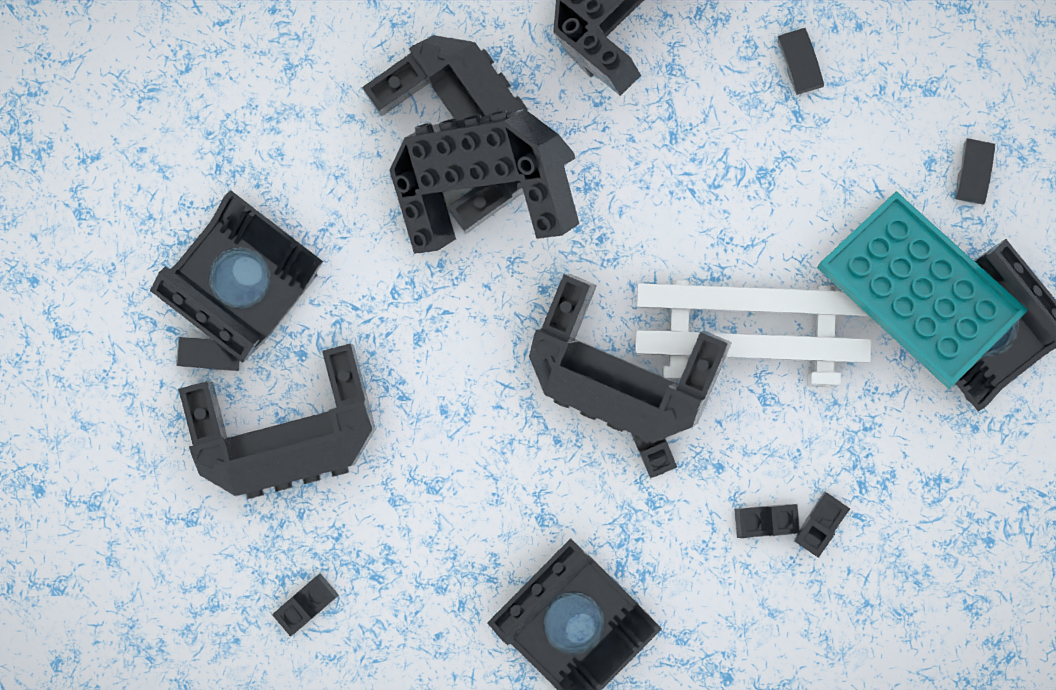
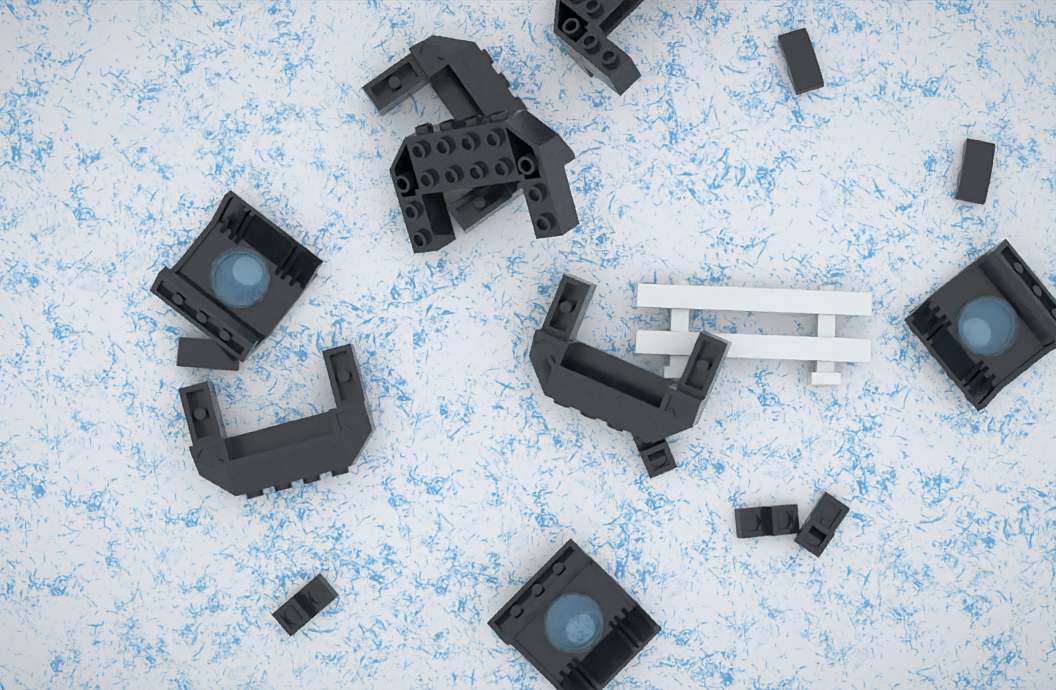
(922, 289): teal plate -> none

